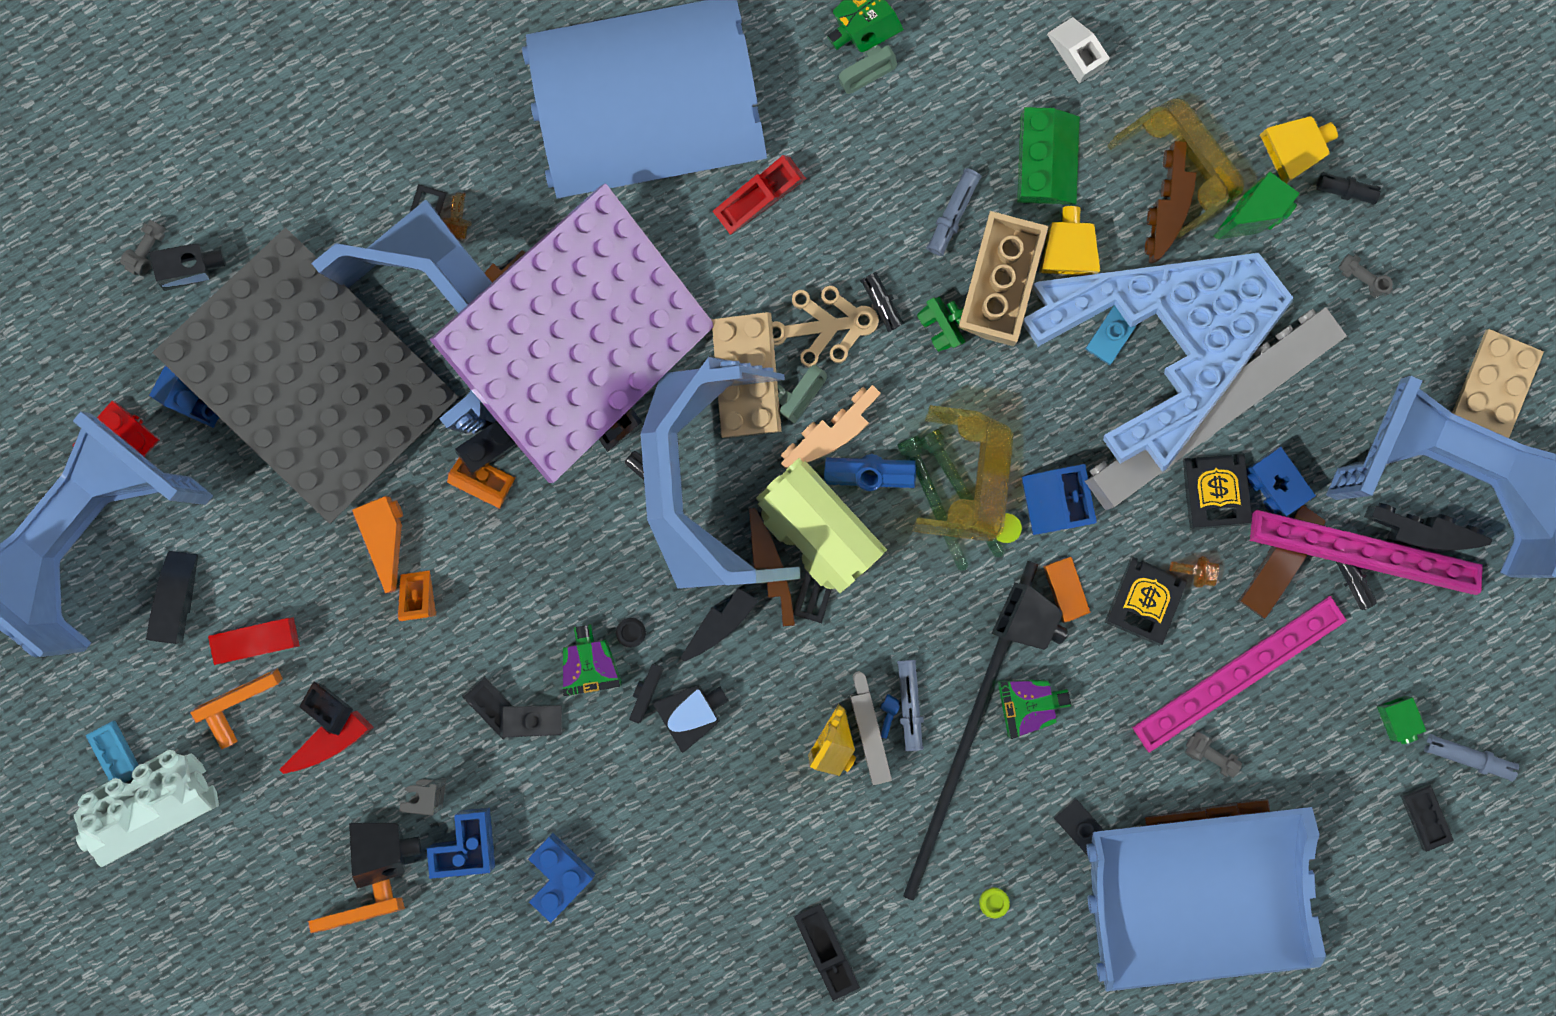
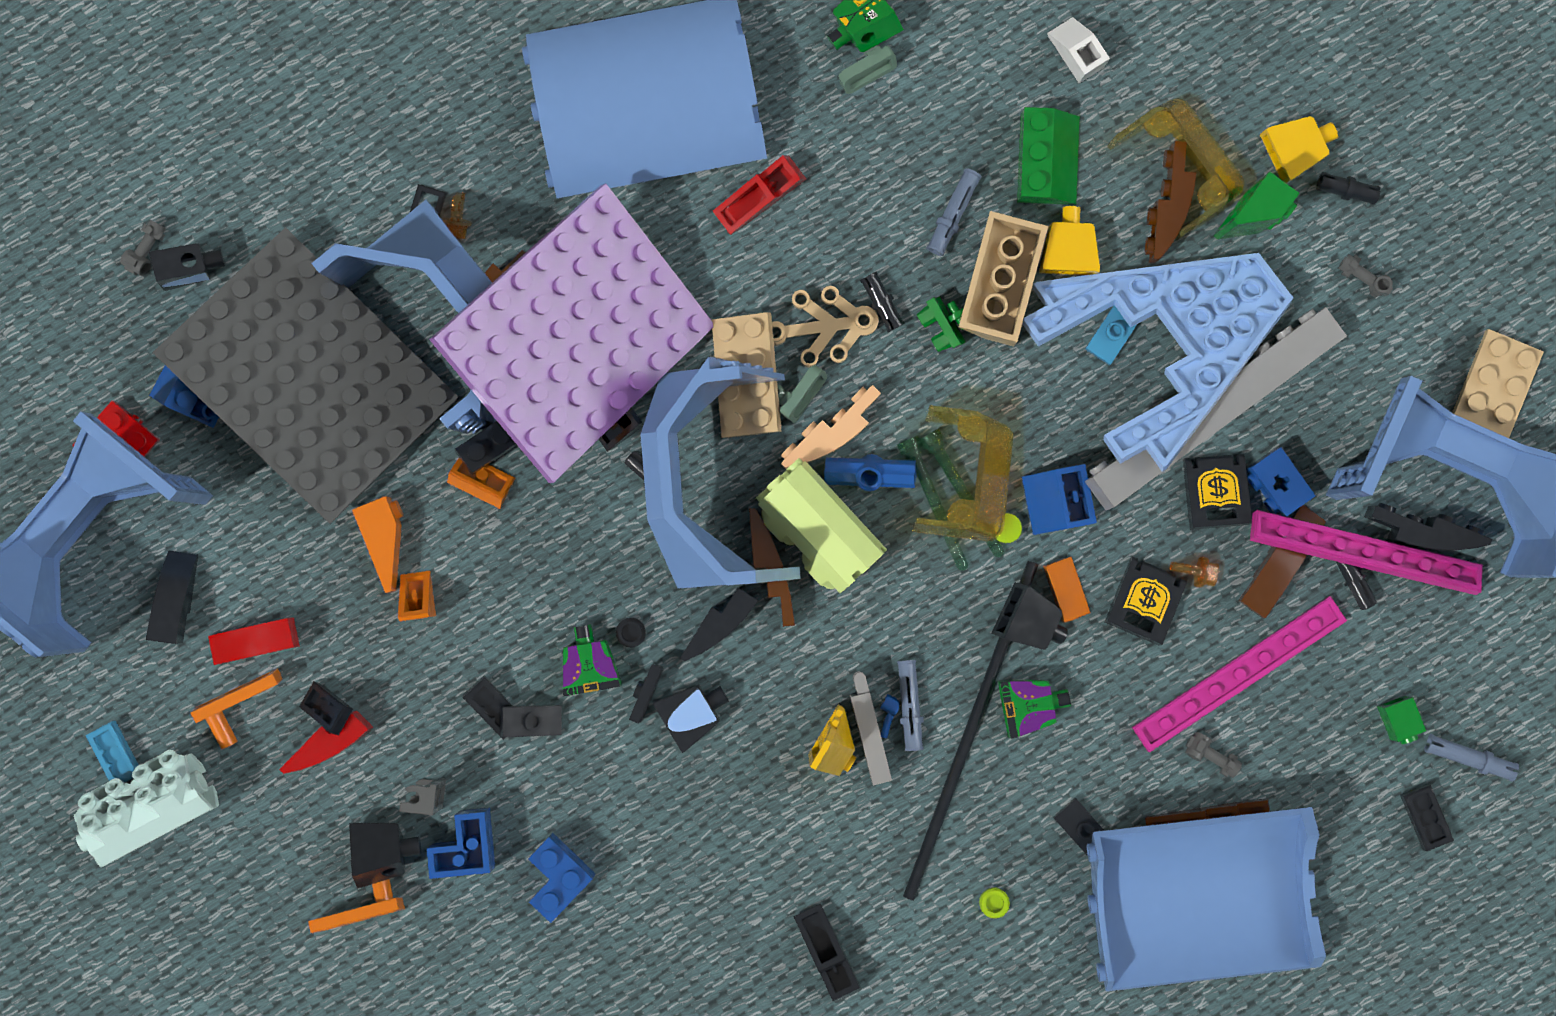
(808, 615): black tile -> none

